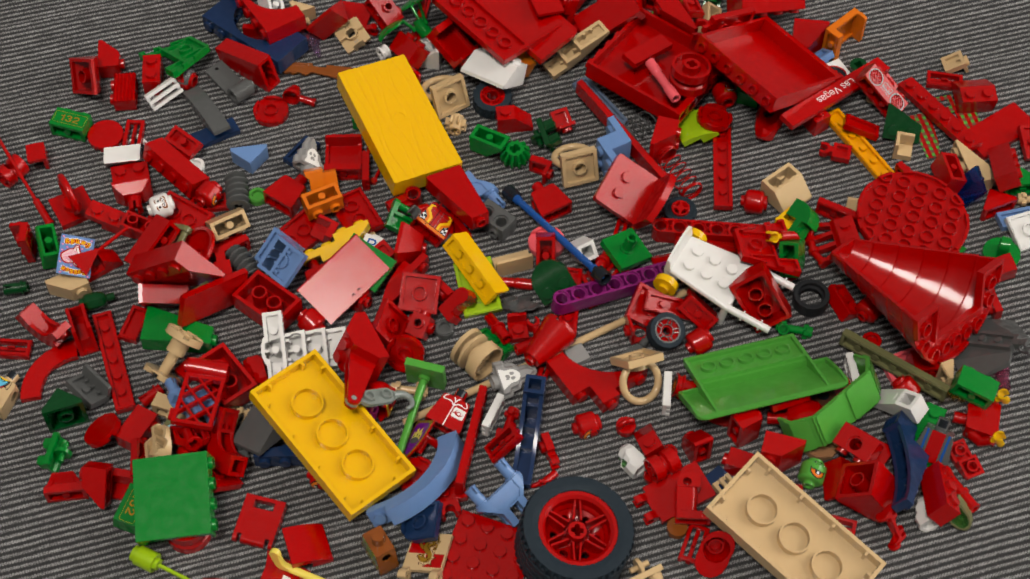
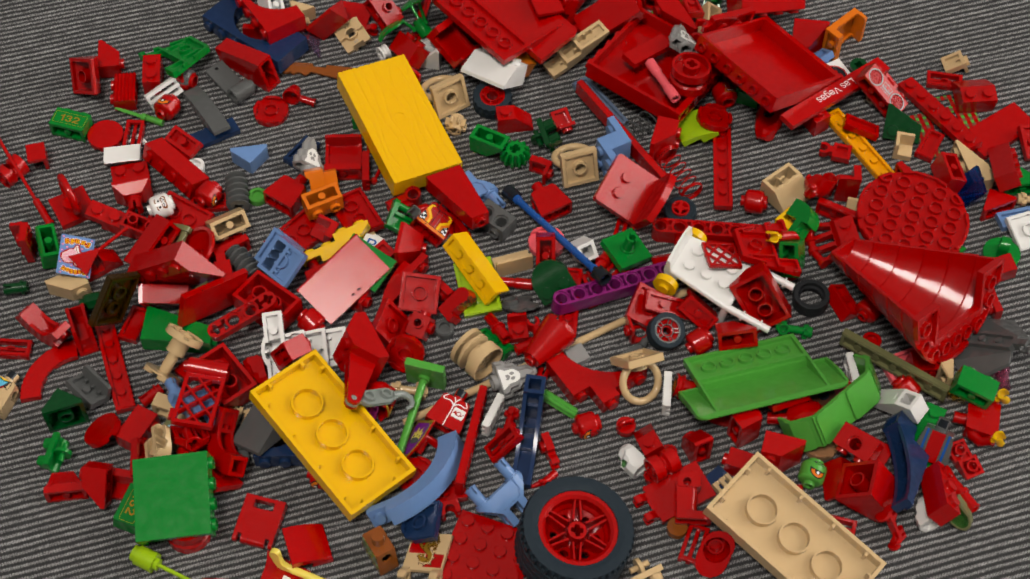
(114, 298): none -> dark brown tile
(151, 119): none -> bright green piece
(167, 107): none -> red head
(240, 313): none -> red beam
(291, 351): none -> brick
(560, 404): none -> bright green axle
(681, 40): none -> light grey rock
(709, 245): none -> red window
(735, 335): none -> red slope
(819, 186): none -> red piece
(848, 184): none -> red panel
(929, 145): none -> red tile

